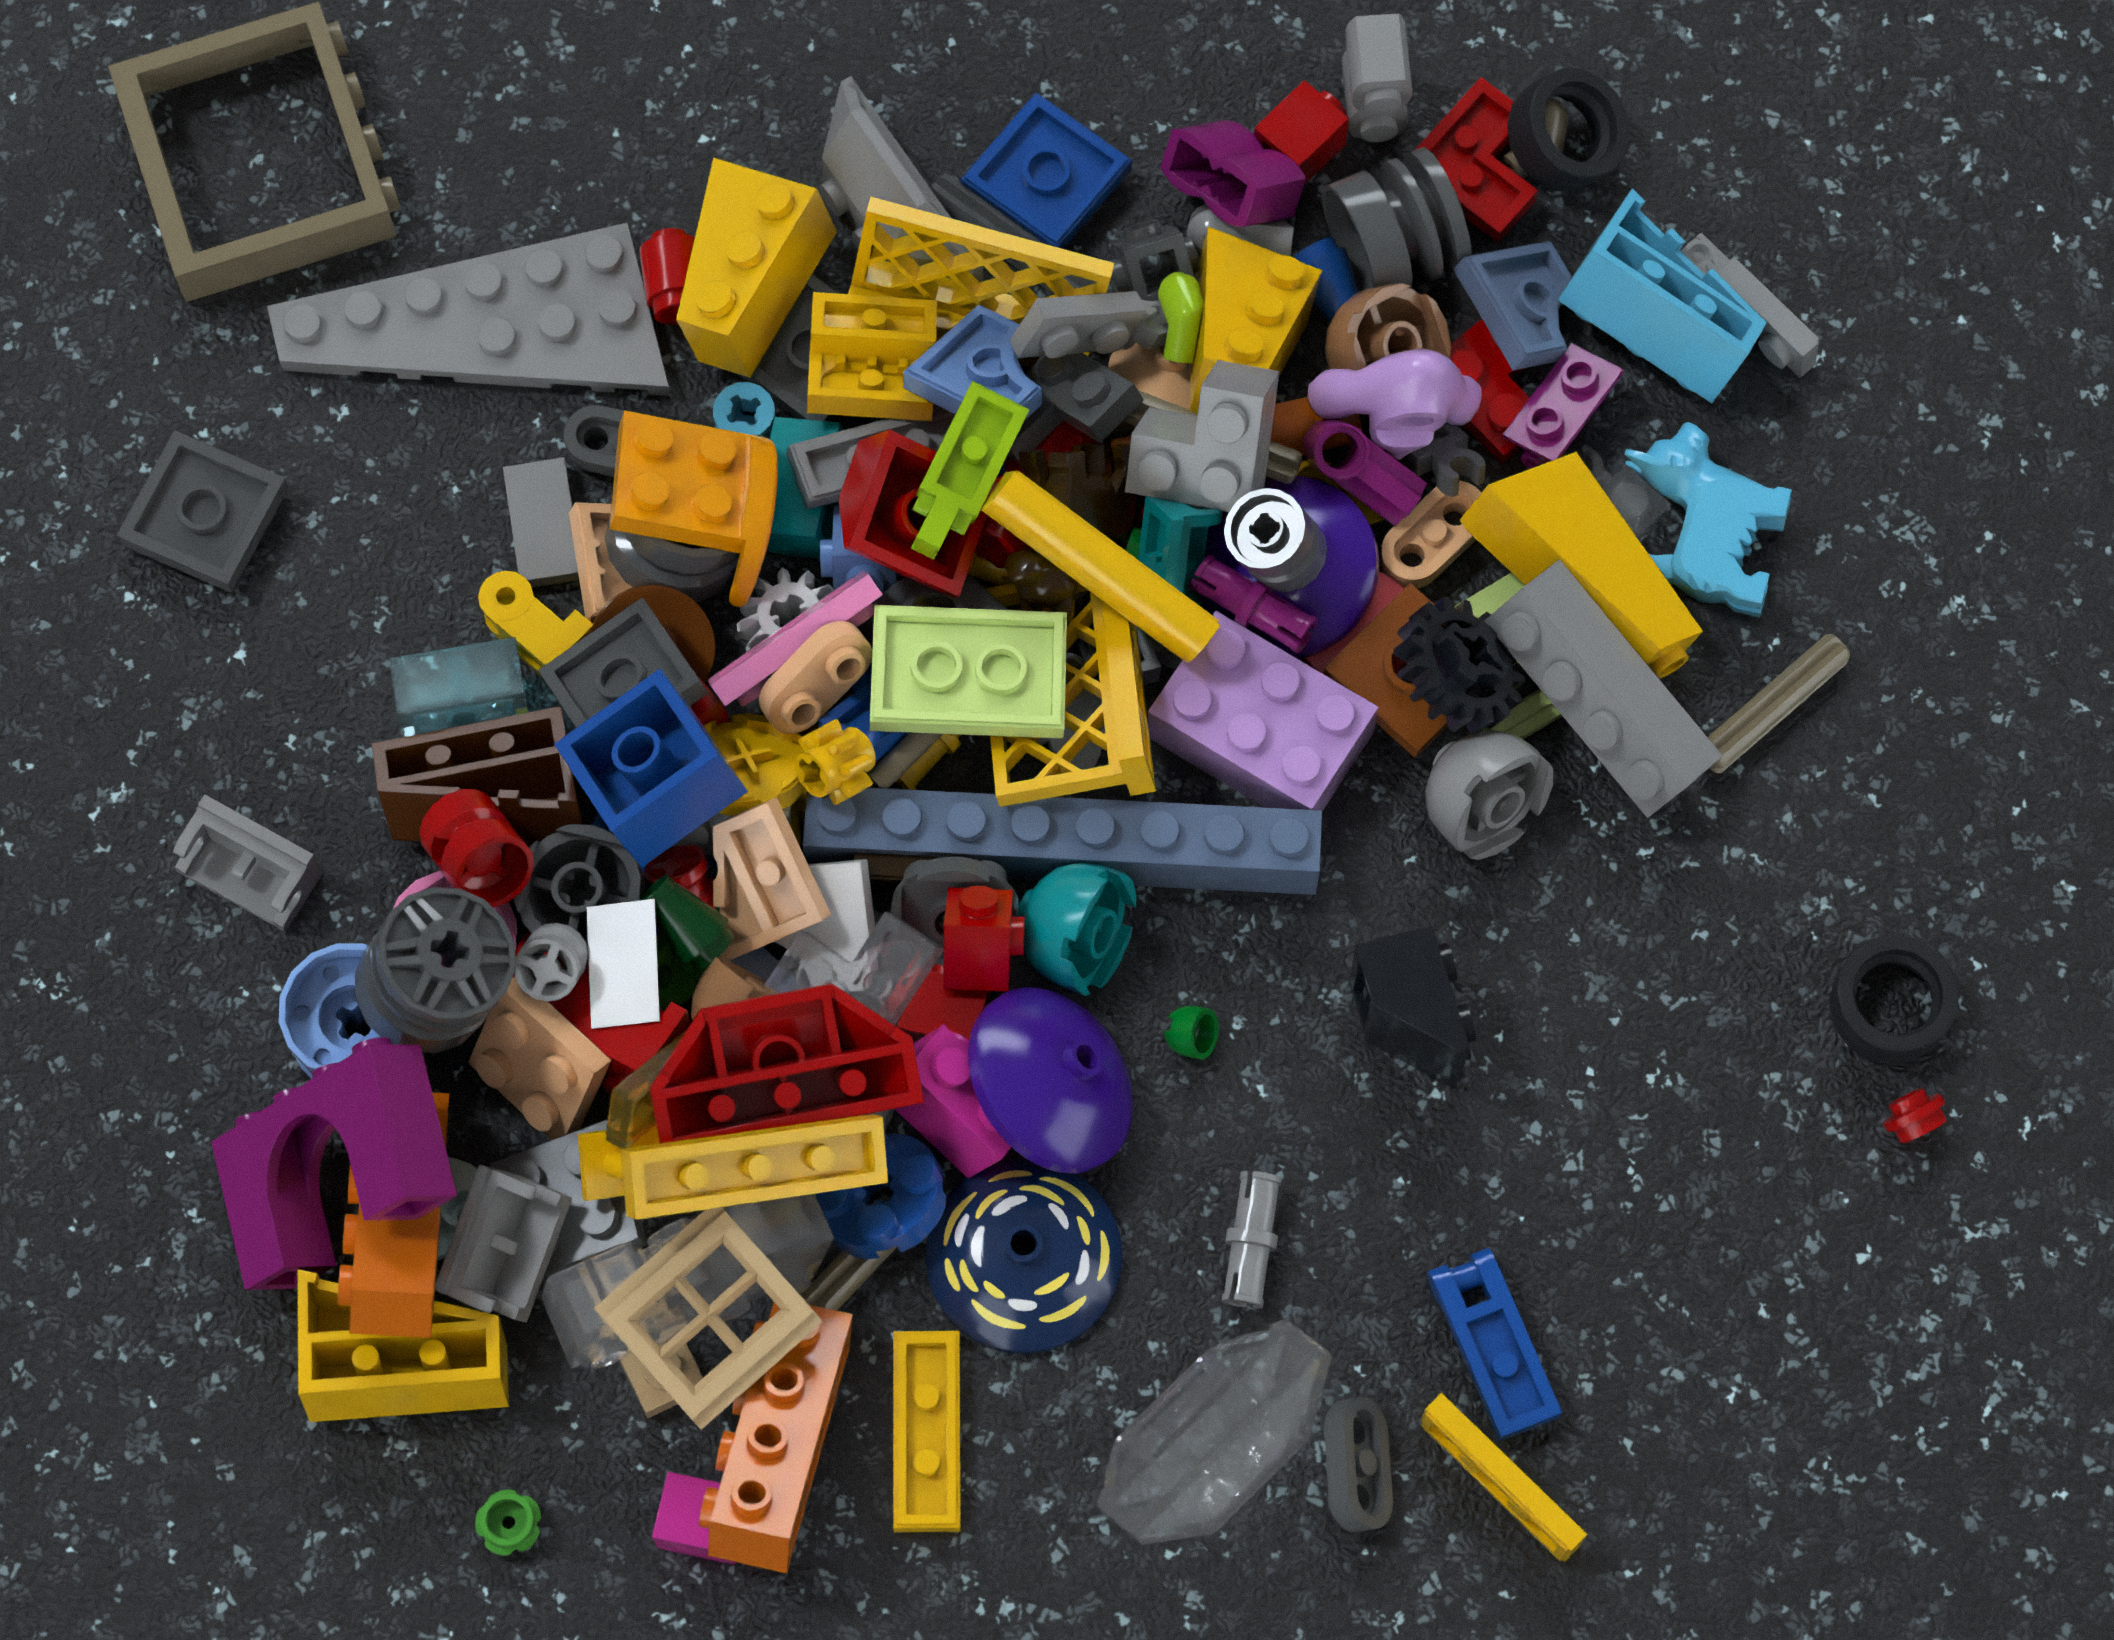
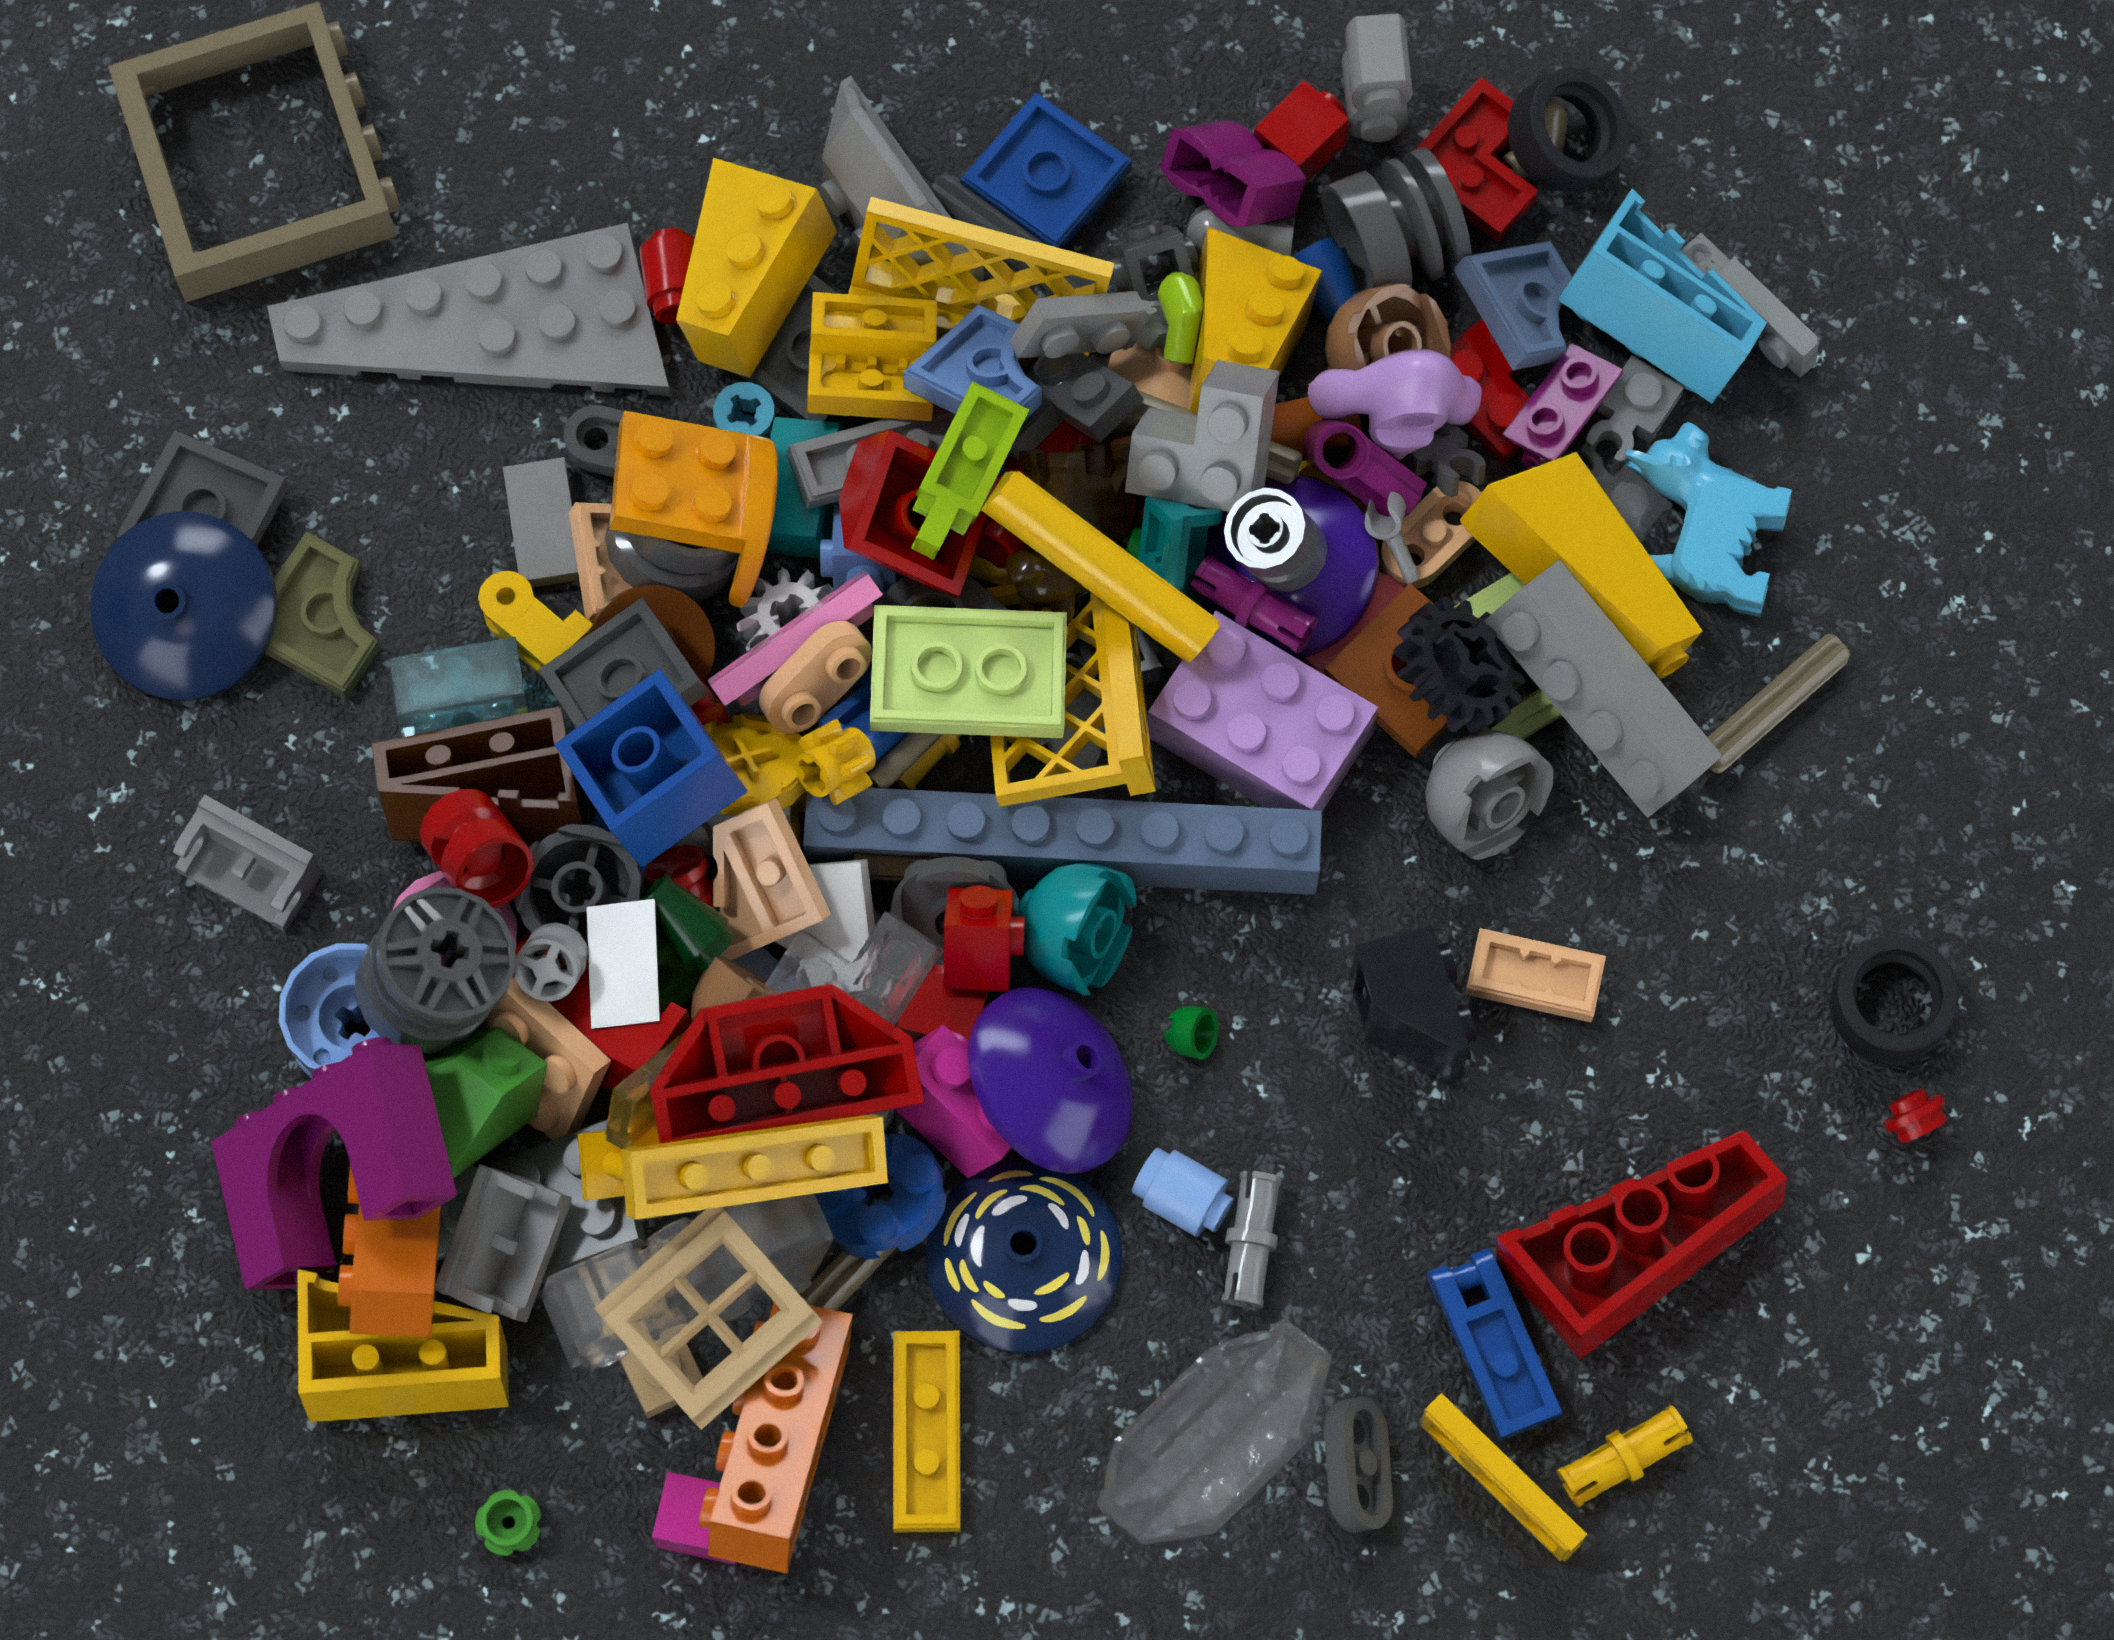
(221, 615): none -> dark blue dish
(316, 617): none -> olive tile
(483, 1093): none -> bright green slope
(1183, 1192): none -> light blue brick
(1390, 530): none -> light grey hand
(1535, 975): none -> light nougat plate
(1624, 1456): none -> yellow pin
(1625, 1250): none -> red wedge
(1635, 406): none -> light grey plate

